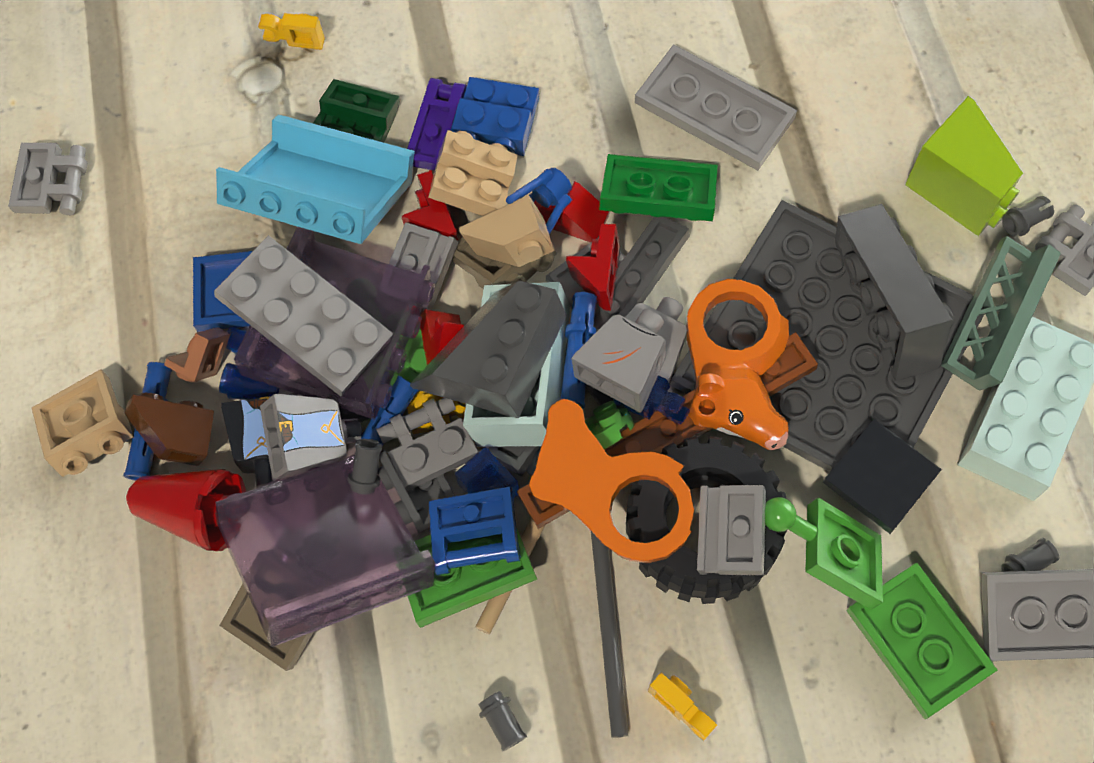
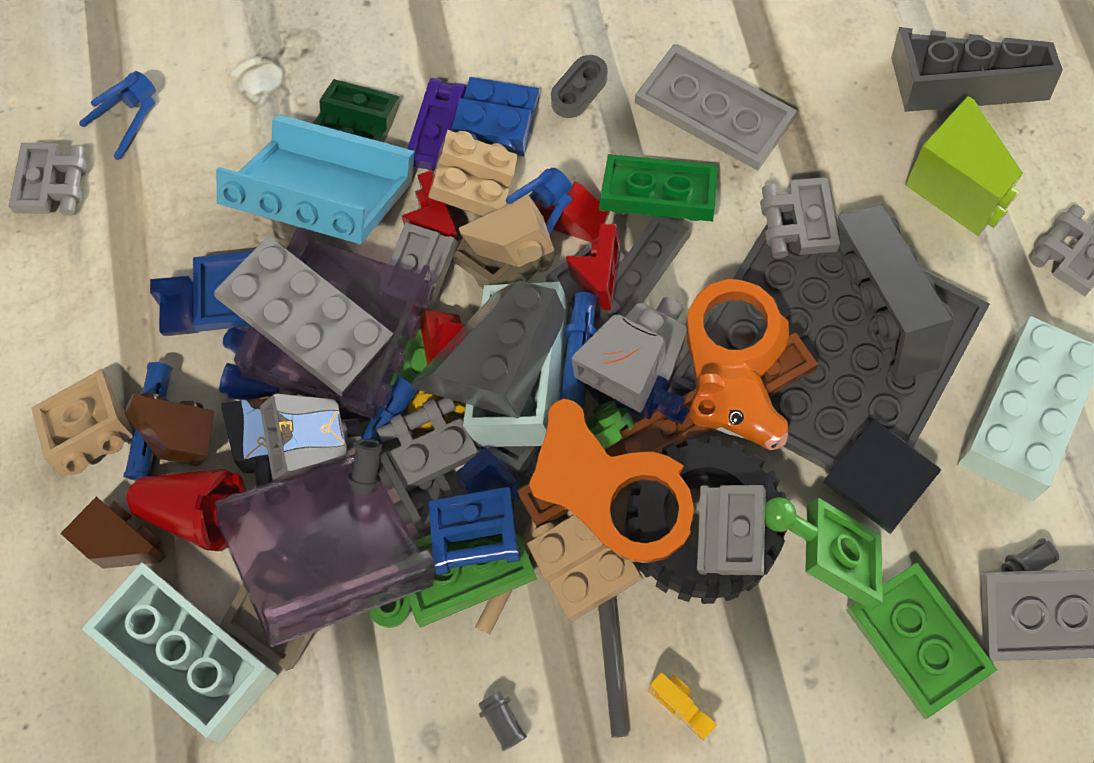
(108, 539): none -> reddish brown slope
(132, 91): none -> blue plant
(176, 304): none -> clear blue panel
(179, 653): none -> light aqua brick
(202, 356): nougat bracket -> none
(296, 29): yellow plate -> none
(393, 618): none -> bright green plate
(576, 88): none -> dark grey plate
(579, 566): none -> tan plate
(812, 215): none -> light grey plate
(945, 70): none -> dark grey wedge
(1013, 317): sand green fence -> none
(1020, 220): dark grey pin -> none

